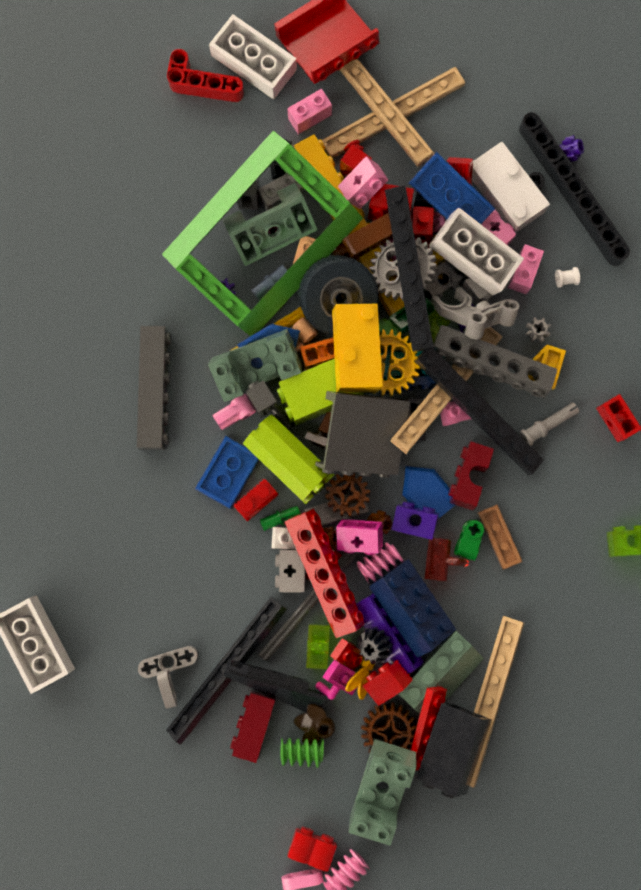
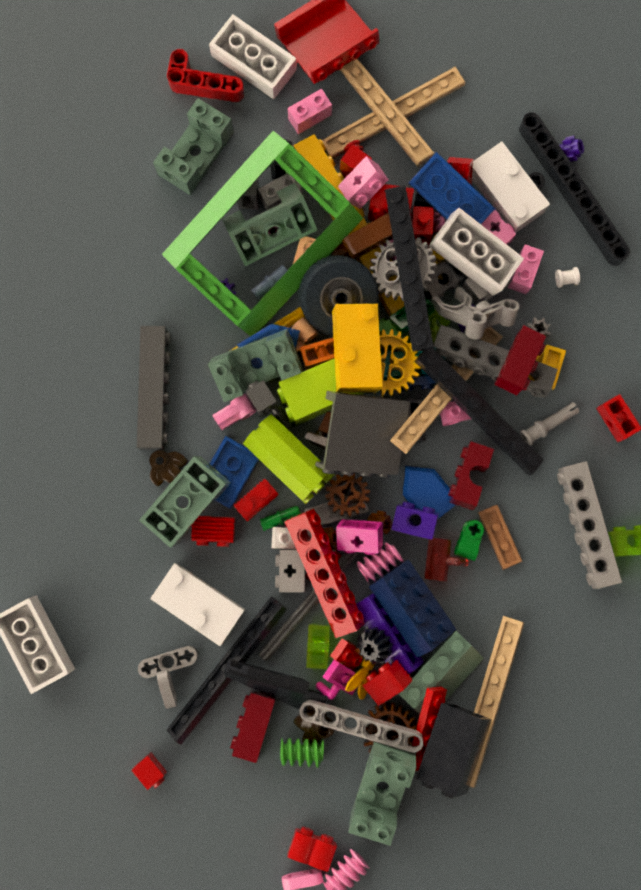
(149, 771): none -> red brick
(168, 469): none -> dark brown plate
(198, 483): none -> sand green plate
(198, 604): none -> white brick
(207, 131): none -> sand green plate
(213, 529): none -> red brick
(360, 730): none -> light grey beam
(521, 360): none -> dark red brick
(609, 574): none -> light grey brick

